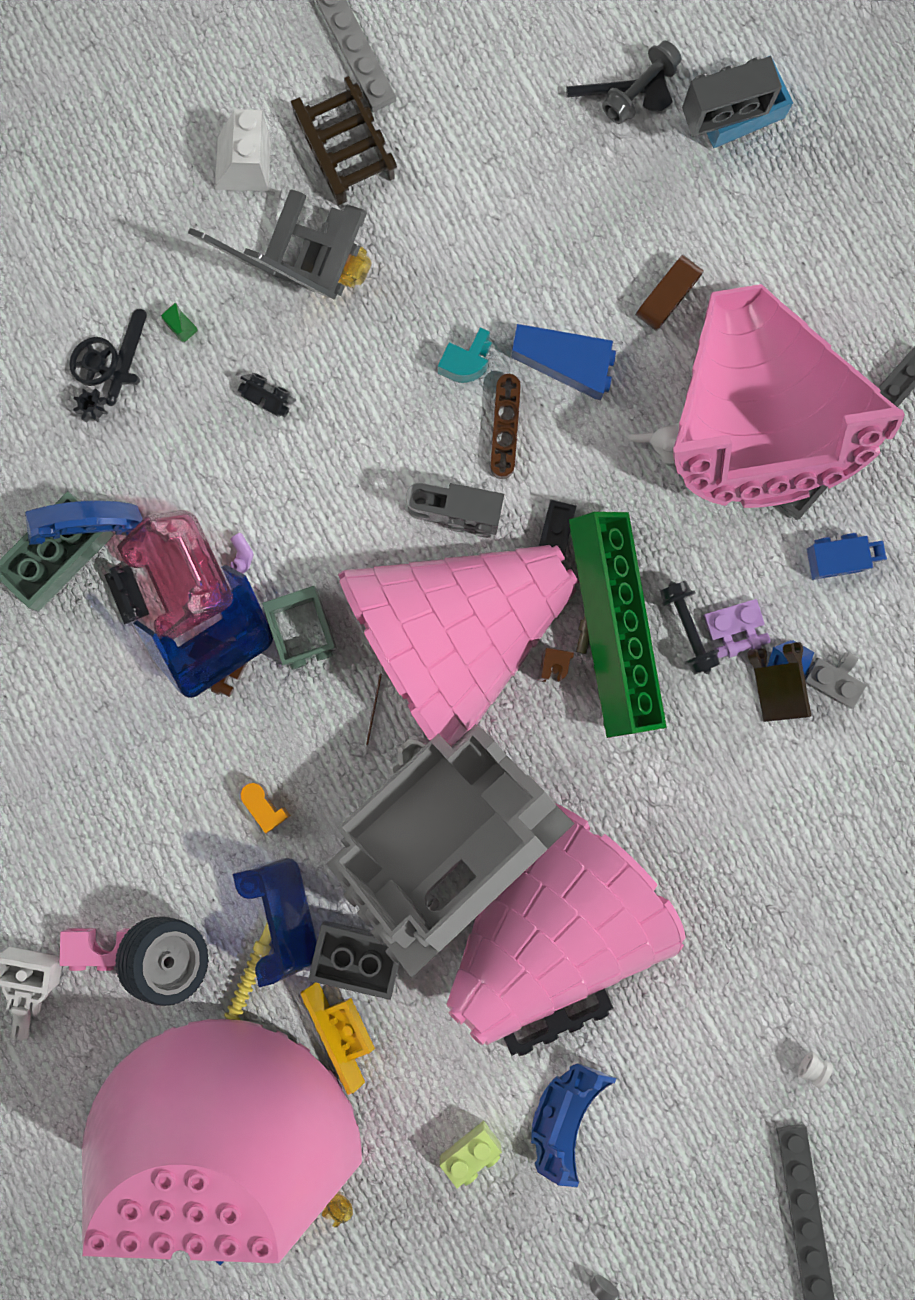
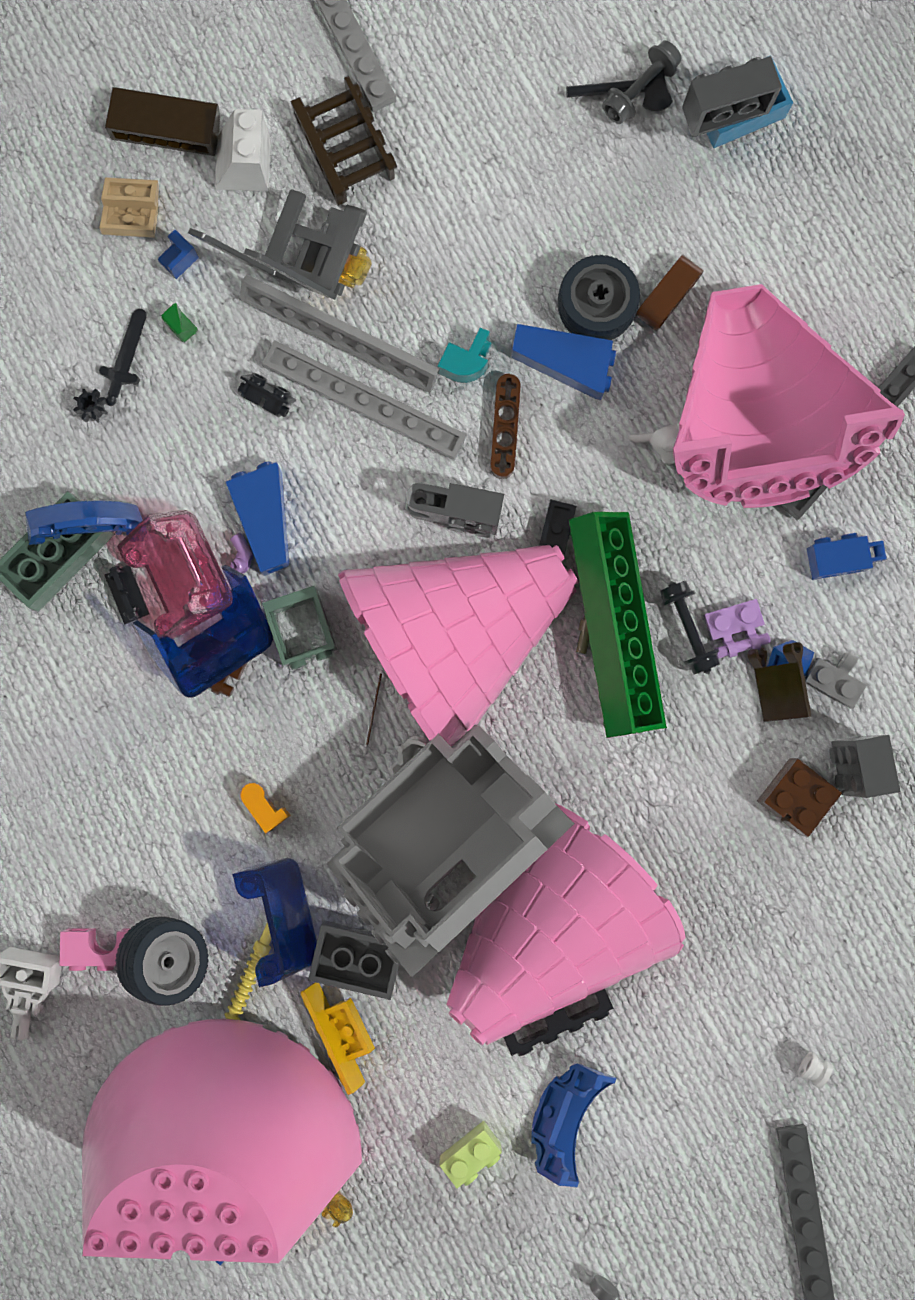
(93, 361): black wheel -> none
(129, 207): none -> tan slope
(163, 121): none -> dark brown brick
(178, 255): none -> blue panel
(261, 510): none -> blue slope
(338, 333): none -> light grey plate
(364, 400): none -> light grey plate
(558, 660): reddish brown hinge -> none
(596, 279): none -> wheel
(801, 795): none -> reddish brown piece
(865, 766): none -> dark grey brick

